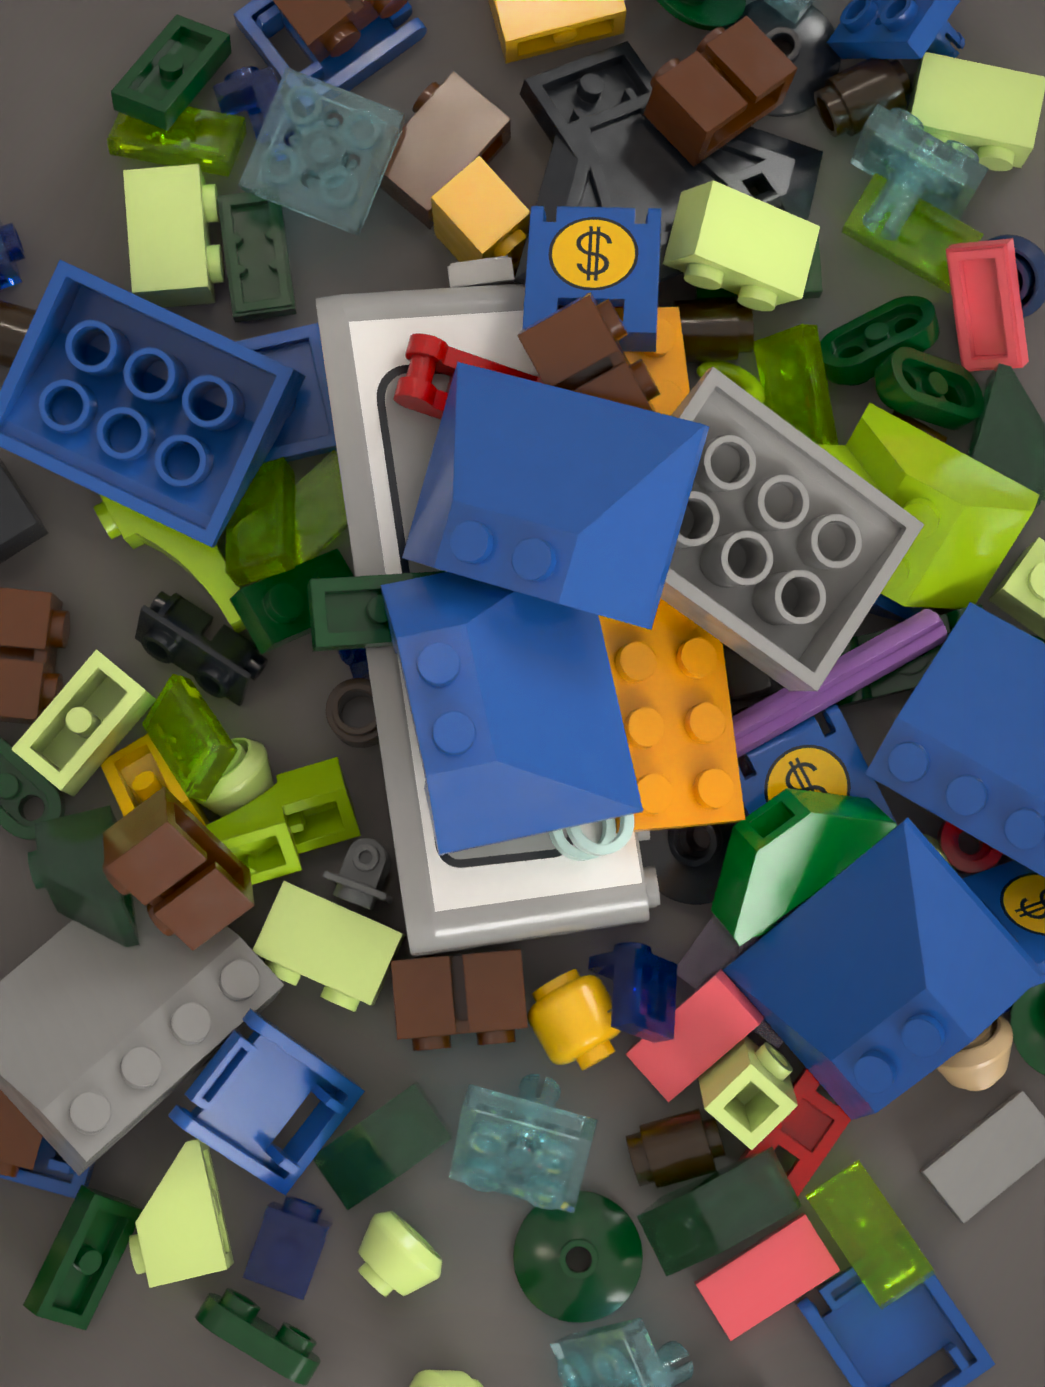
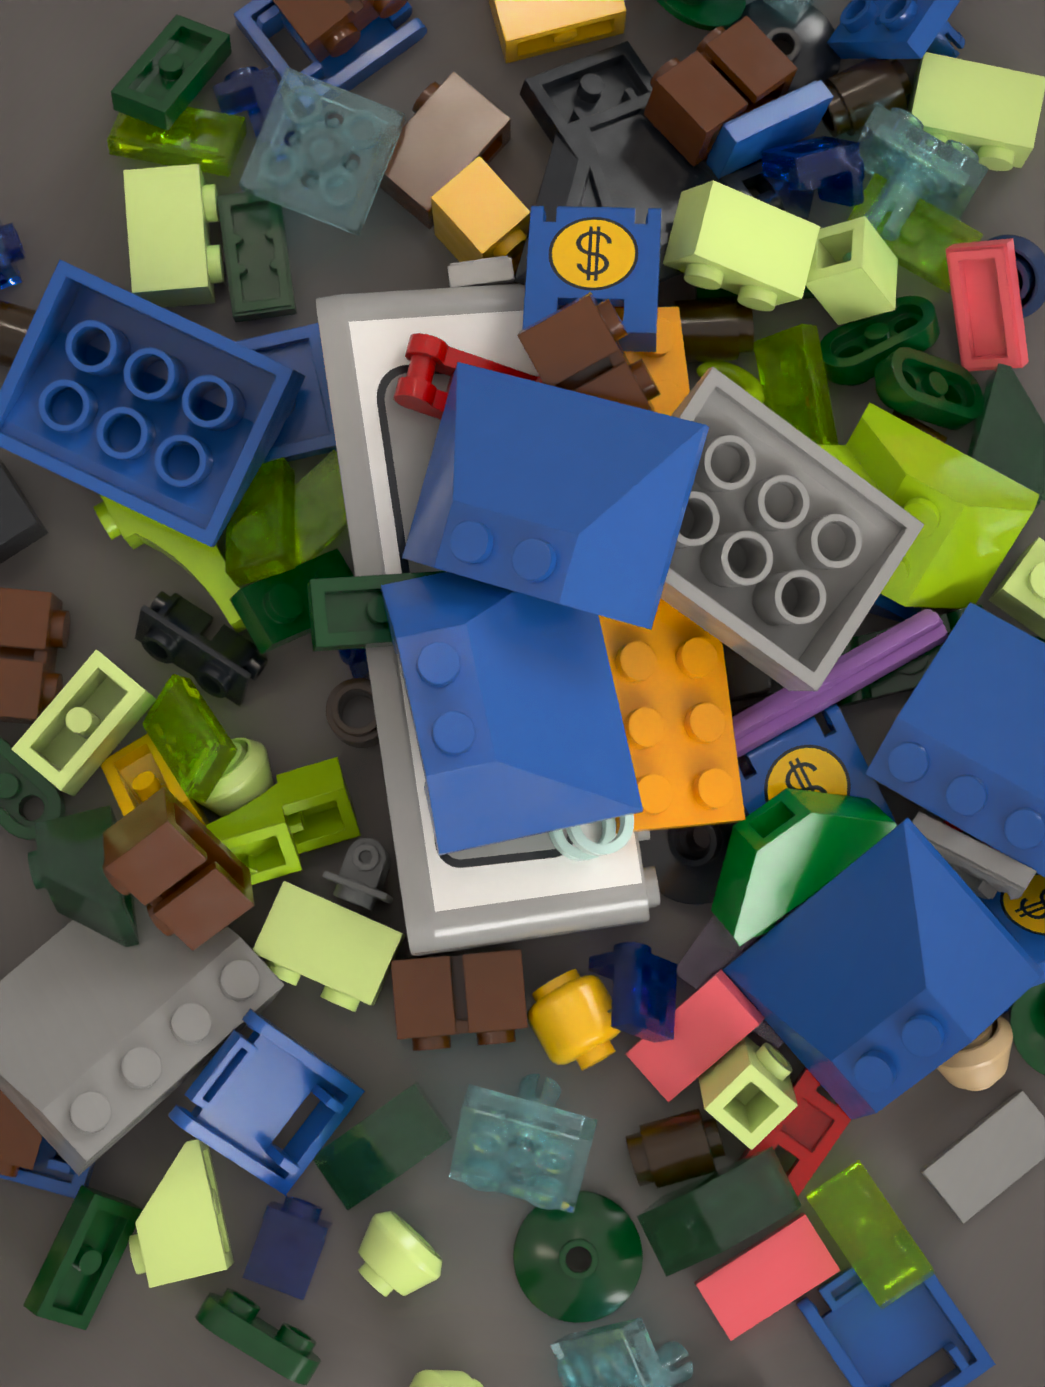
(768, 127): none -> blue tile
(820, 163): none -> clear blue bracket
(853, 271): none -> yellowish green brick
(976, 863): none -> light grey tile

